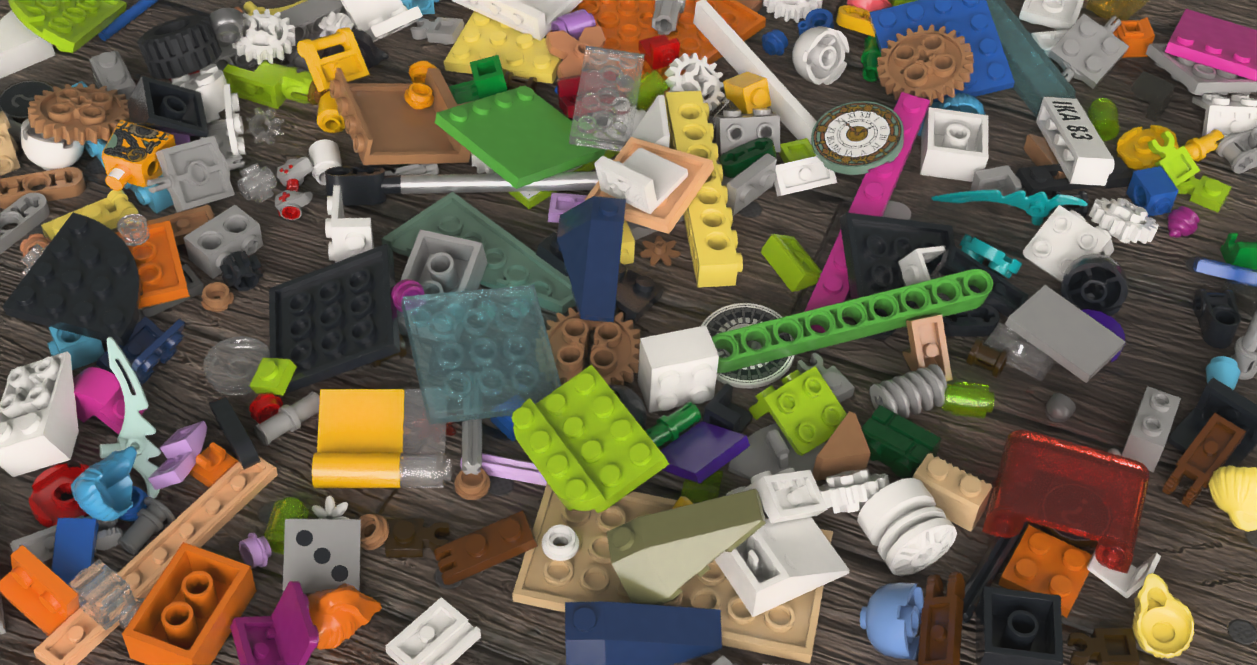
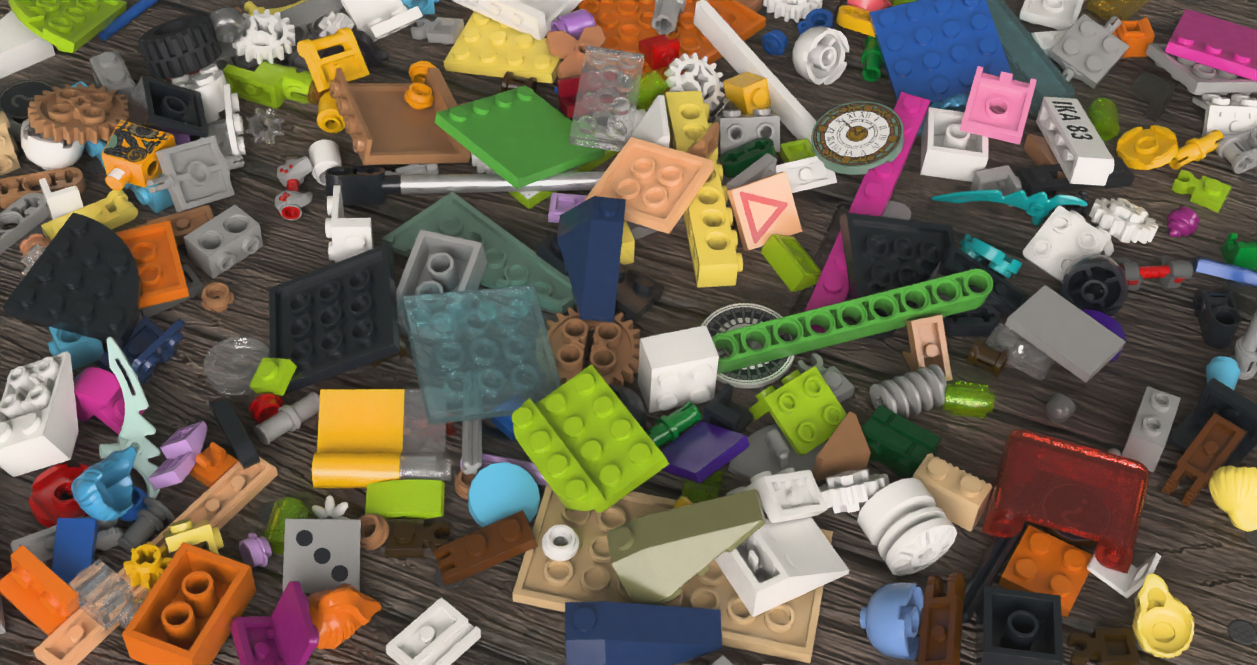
(61, 201): none -> white panel
(130, 222): clear bush -> none
(146, 565): none -> yellow gear
(193, 534): none -> light yellow bracket
(241, 271): black gear -> none
(257, 183): clear gear -> none
(406, 287): magenta plate -> none
(406, 498): none -> lime slope
(487, 81): green brick -> none
(501, 492): none -> medium azure tile
(641, 180): white bracket -> none
(659, 250): medium nougat plant -> none
(706, 142): none -> medium nougat slope
(764, 209): none -> light nougat tile
(914, 266): white bracket -> none
(925, 64): medium nougat gear -> none
(998, 106): none -> bright pink bracket
(1152, 190): blue brick -> none
(1170, 272): none -> dark grey piece
(1175, 162): lime plate -> none

